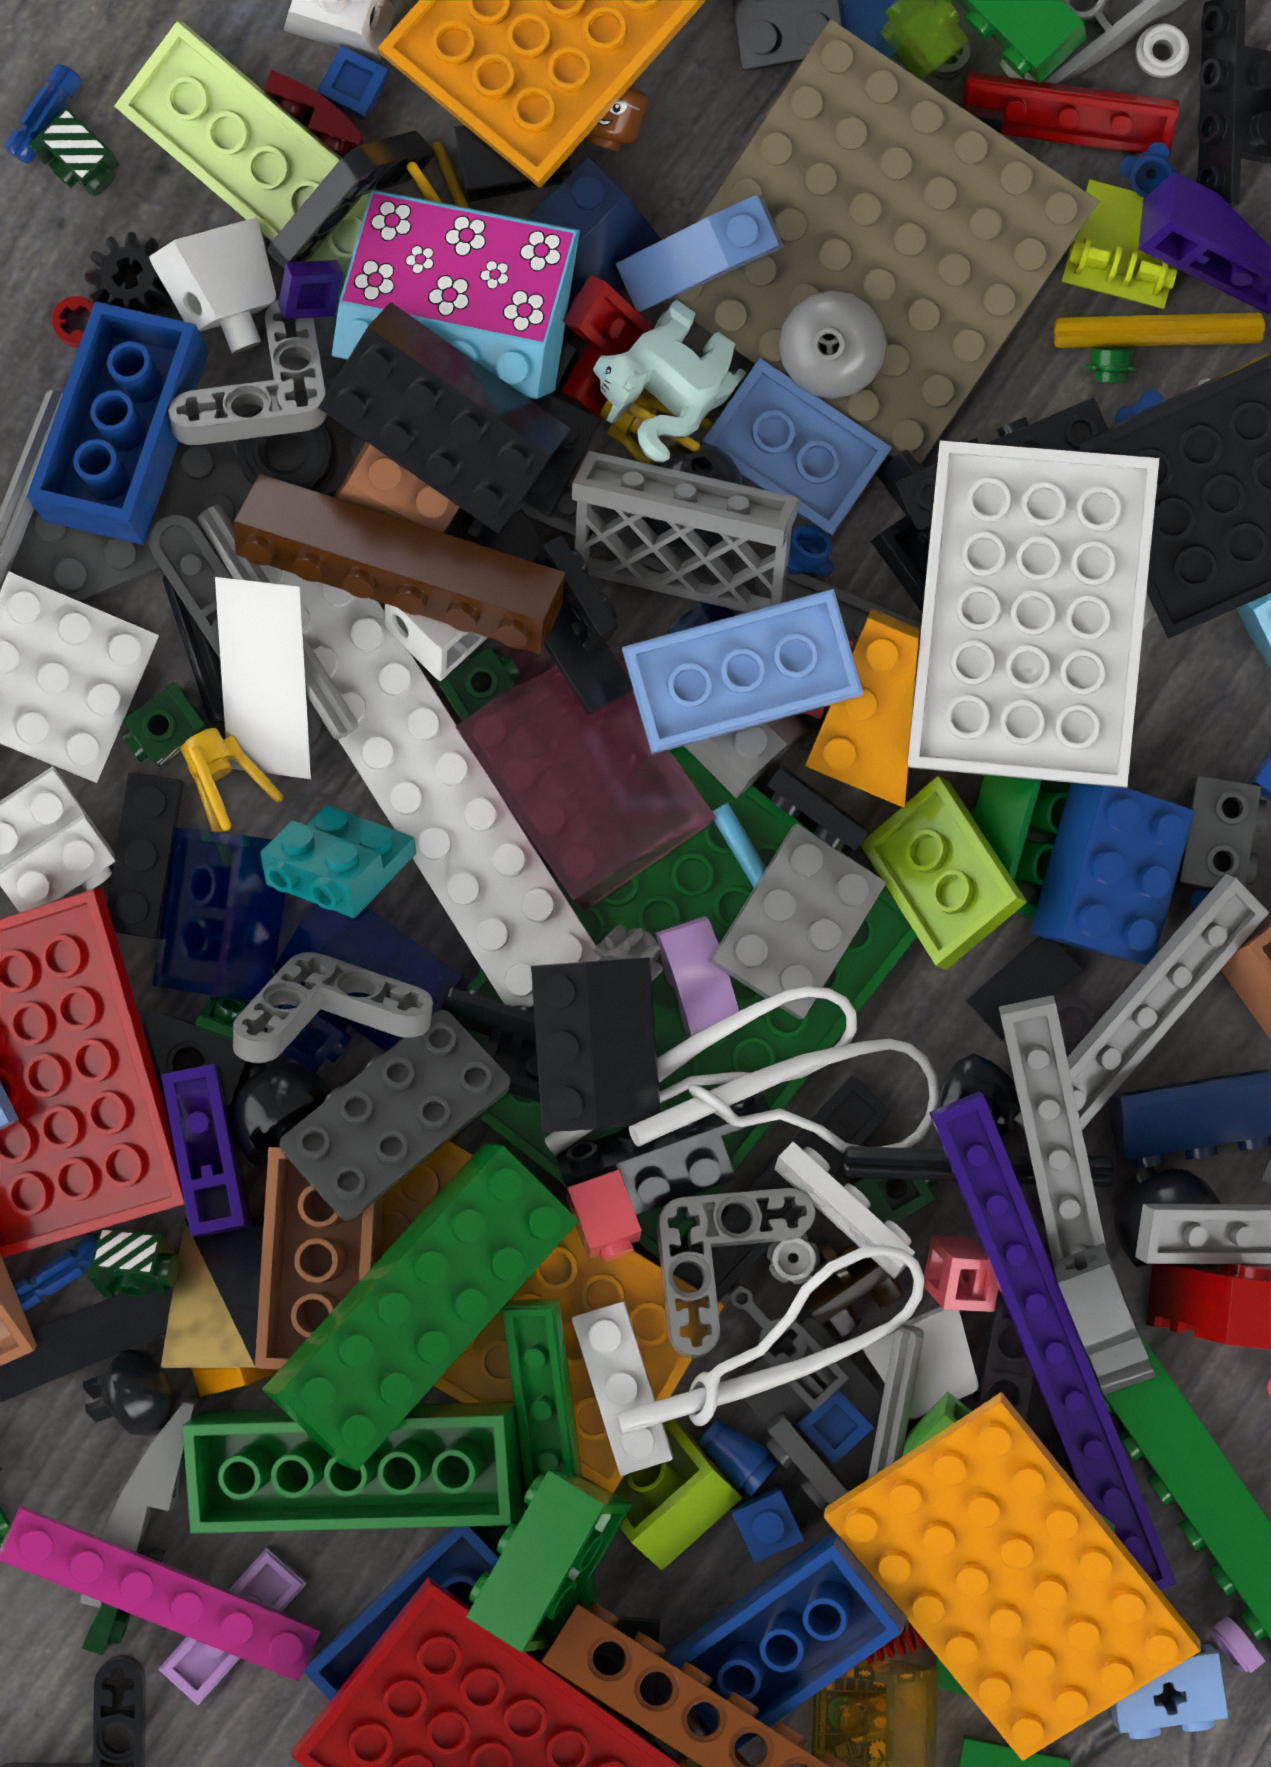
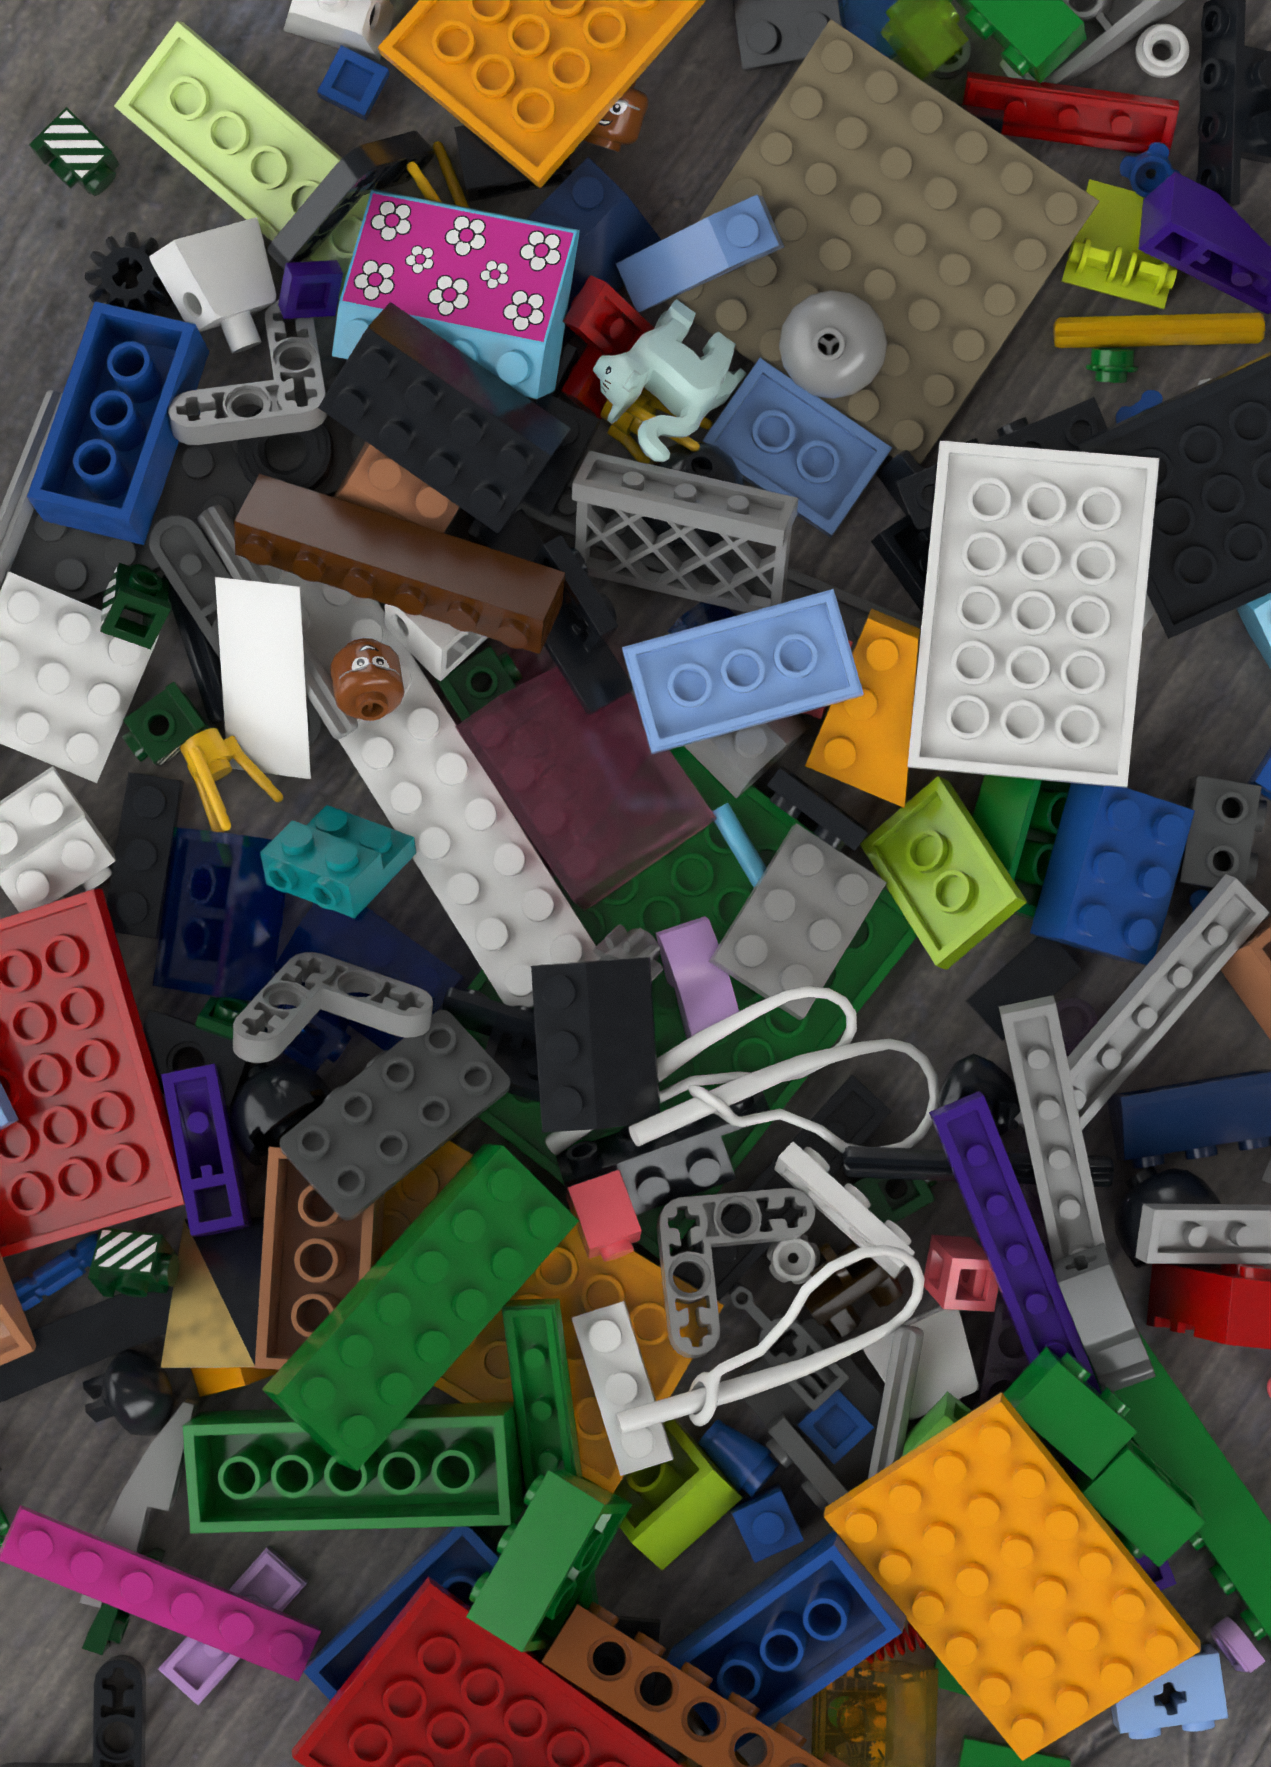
(43, 110): blue axle -> none
(77, 306): red bush -> none
(138, 591): none -> dark green brick
(326, 119): dark red slope -> none
(367, 679): none -> dark orange head
(810, 551): blue plate -> none
(1070, 1412): none -> green brick
(1143, 1504): none -> green brick

